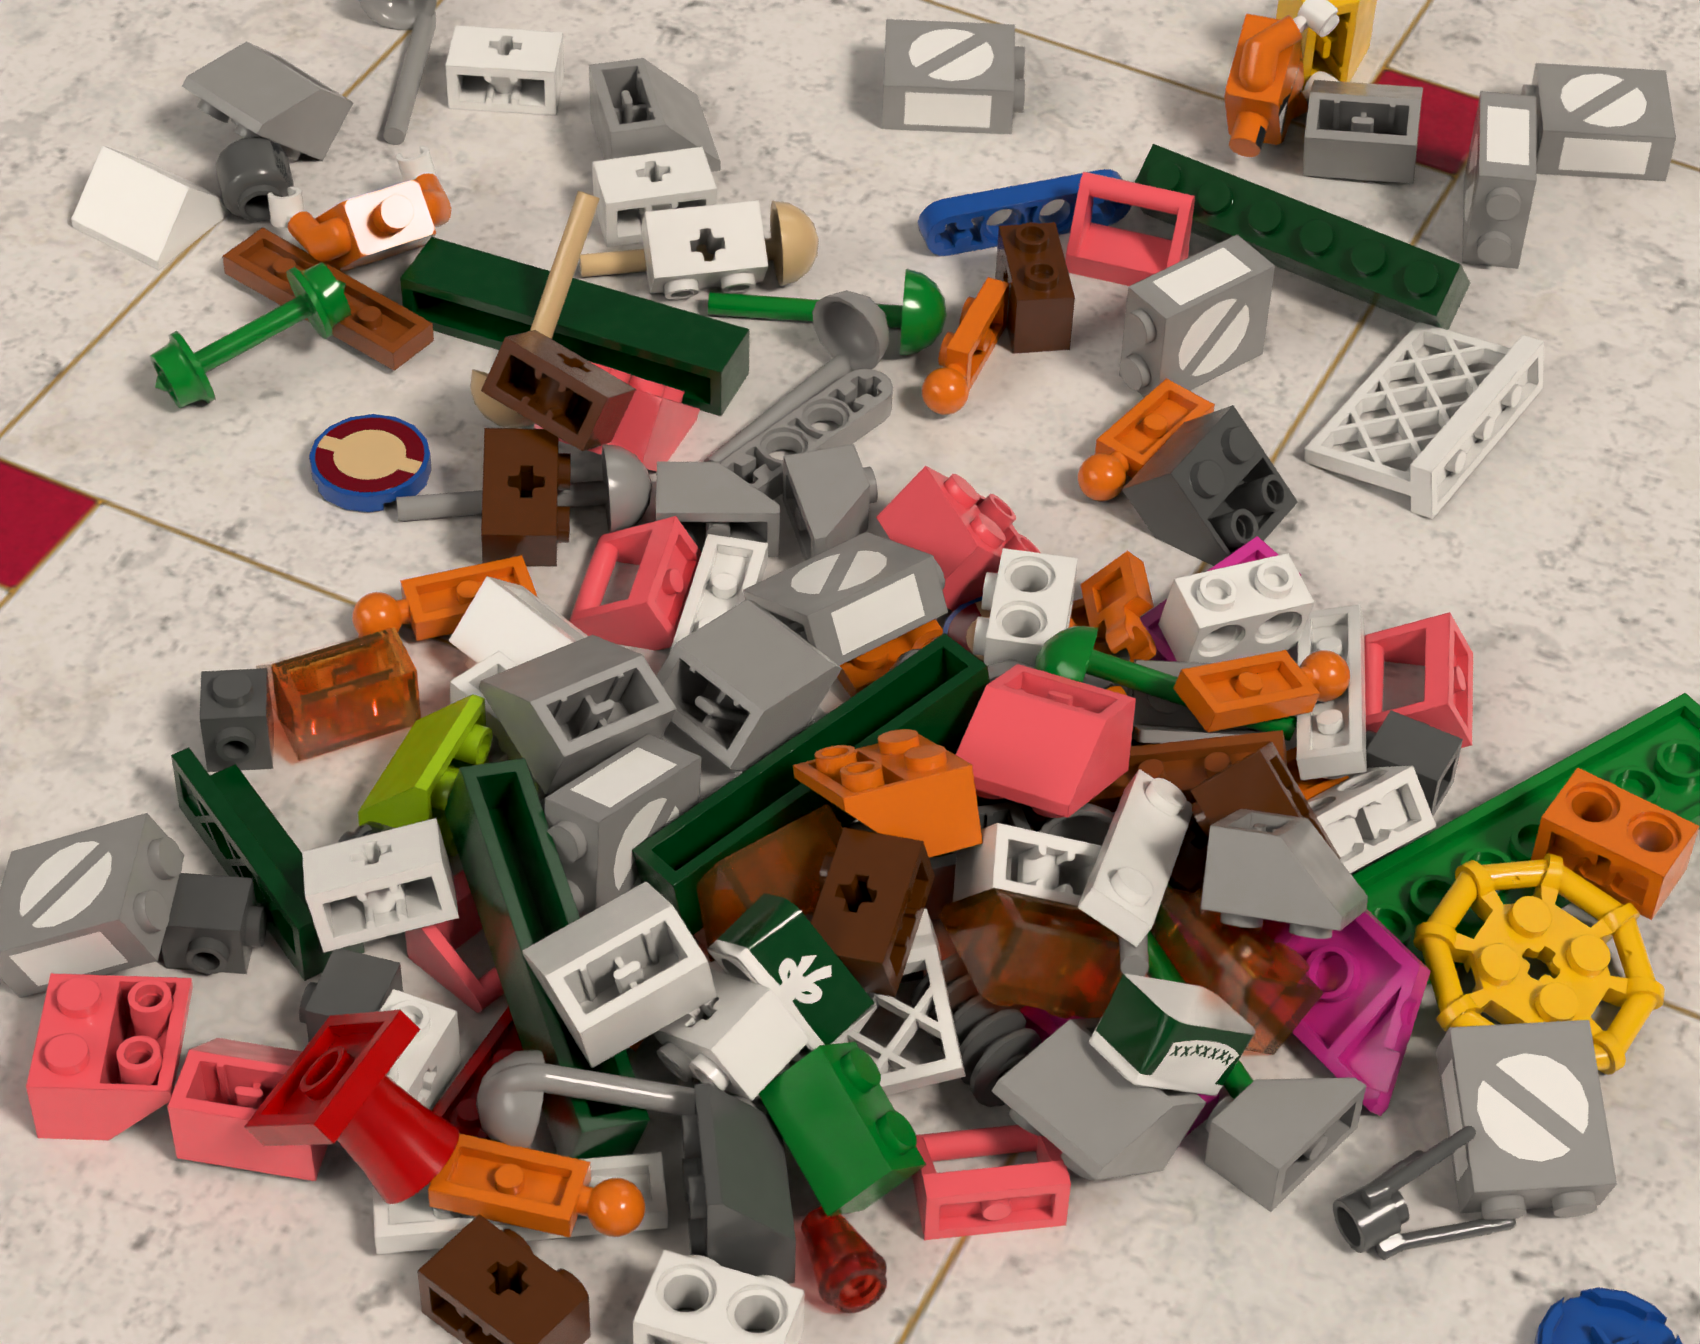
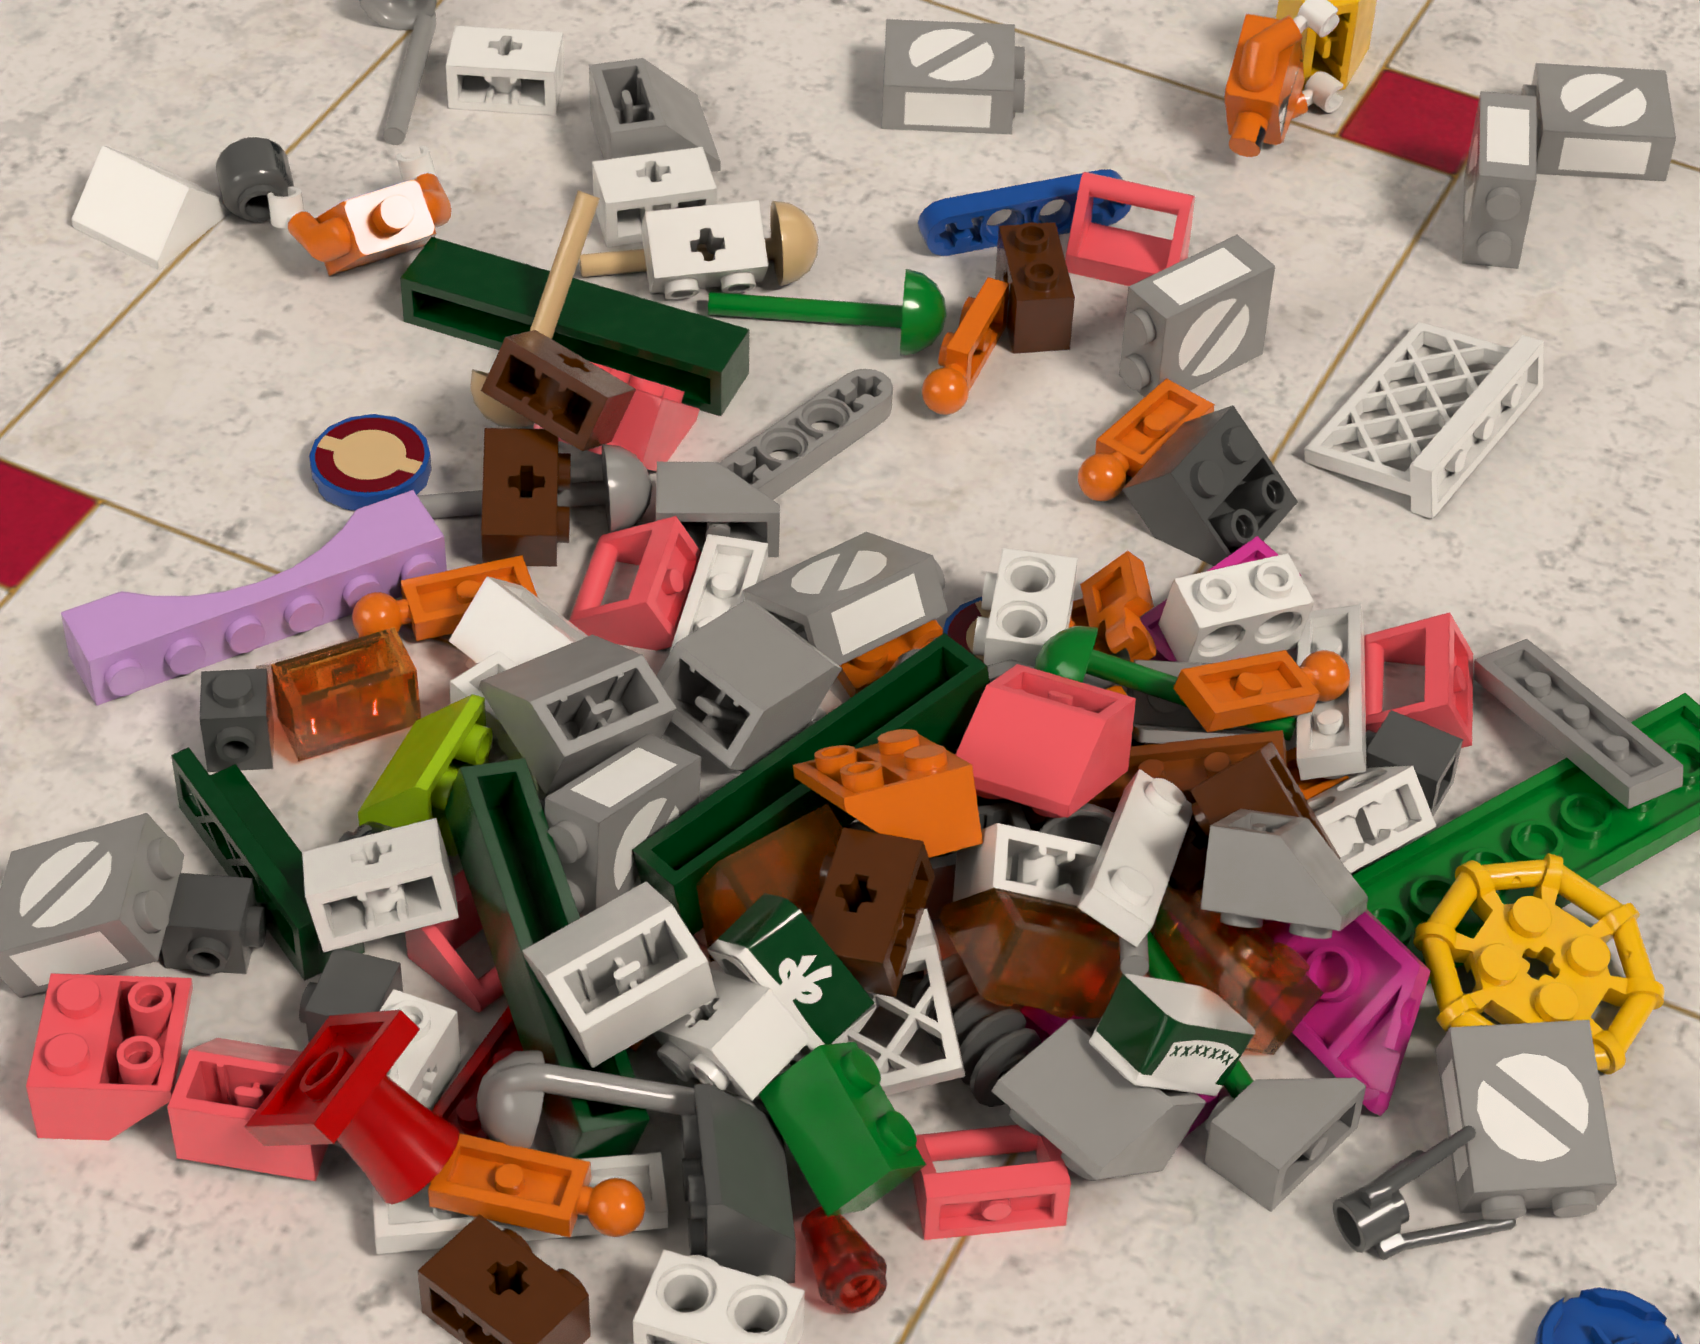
(147, 639): none -> lavender arch
(270, 100): light grey slope -> none
(316, 298): green piece -> none
(376, 322): dark orange plate -> none
(827, 497): light grey slope -> none
(851, 332): light grey piece -> none
(956, 528): coral slope -> none
(1311, 240): dark green brick -> none
(1362, 131): light grey slope -> none
(1578, 723): none -> light grey plate
(1617, 841): orange brick -> none

